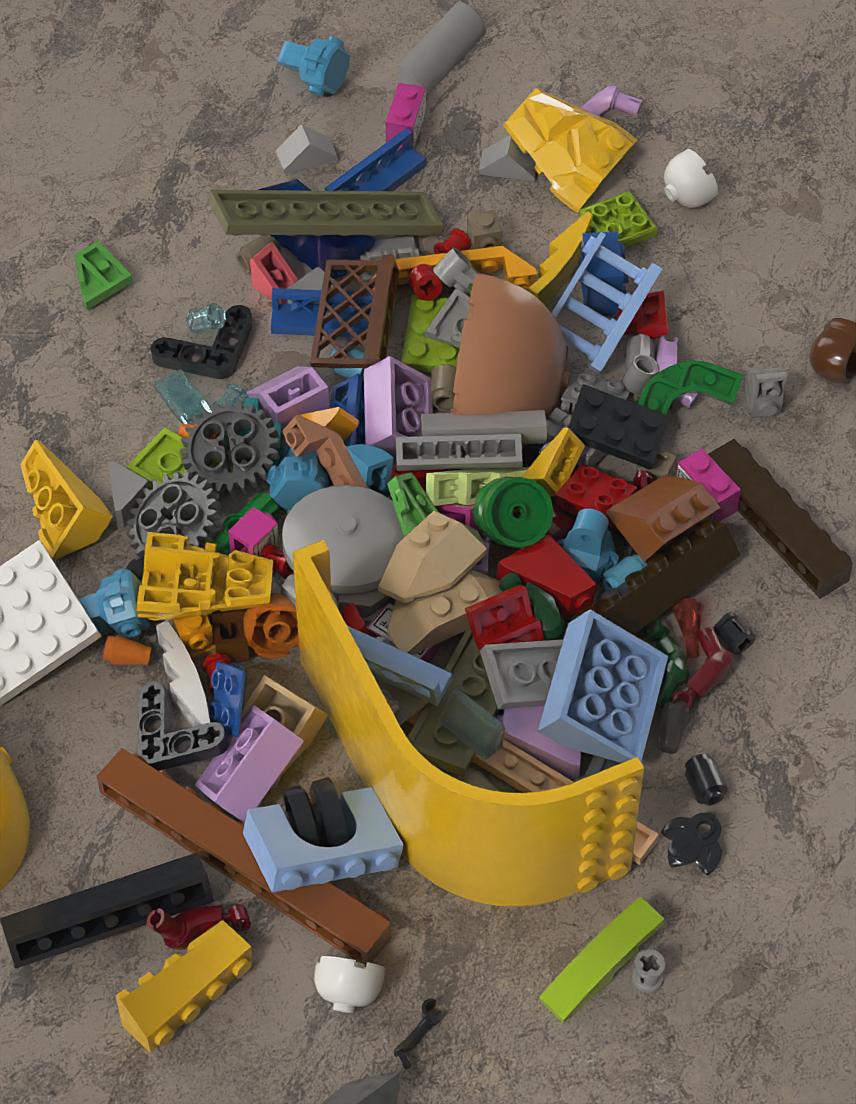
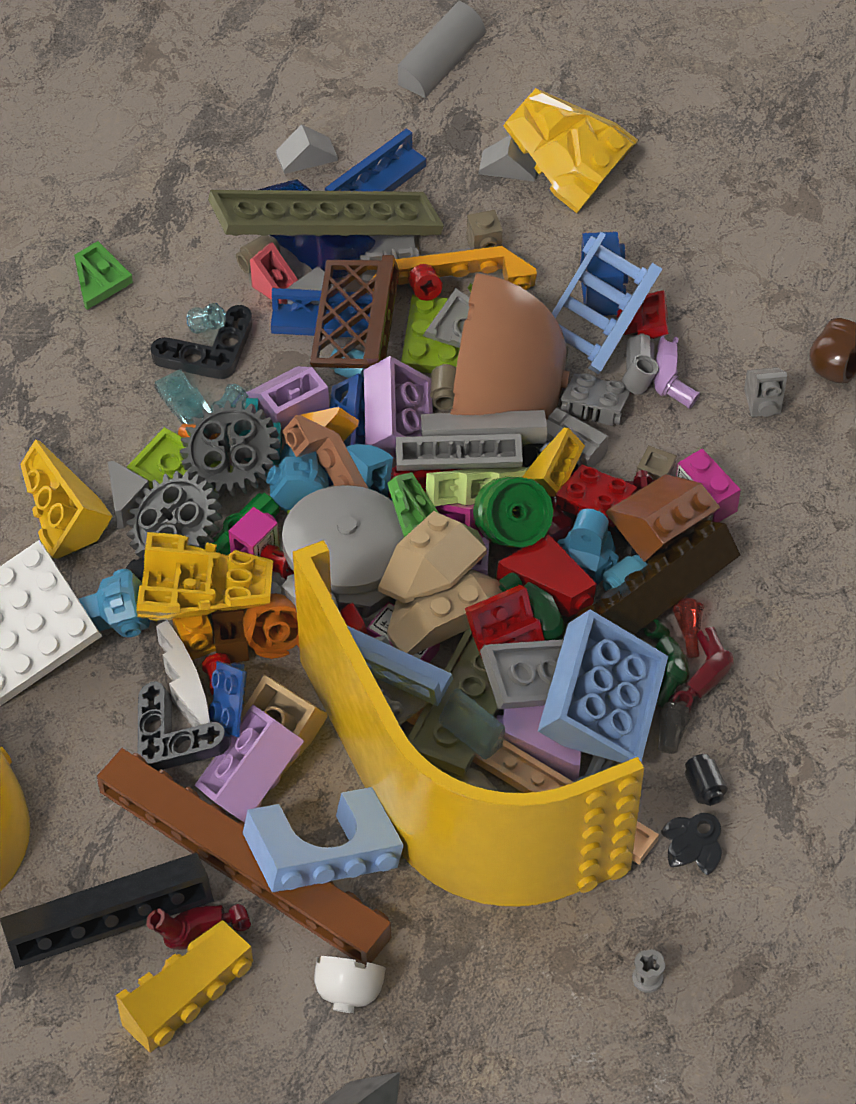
(125, 651): orange cone -> none
(320, 64): dark azure piece -> none
(320, 818): black wheel -> none
(406, 111): dark pink brick -> none
(417, 1033): black piece -> none
(456, 271): light grey piece -> none
(457, 239): red bush -> none
(562, 260): yellow slope -> none
(601, 959): lime slope -> none
(612, 98): lavender arm -> none
(617, 426): black plate -> none
(624, 216): lime tile -> none
(686, 378): green plate -> none
(687, 180): white cylinder -> none
(734, 633): black bush -> none
(783, 522): dark brown brick -> none

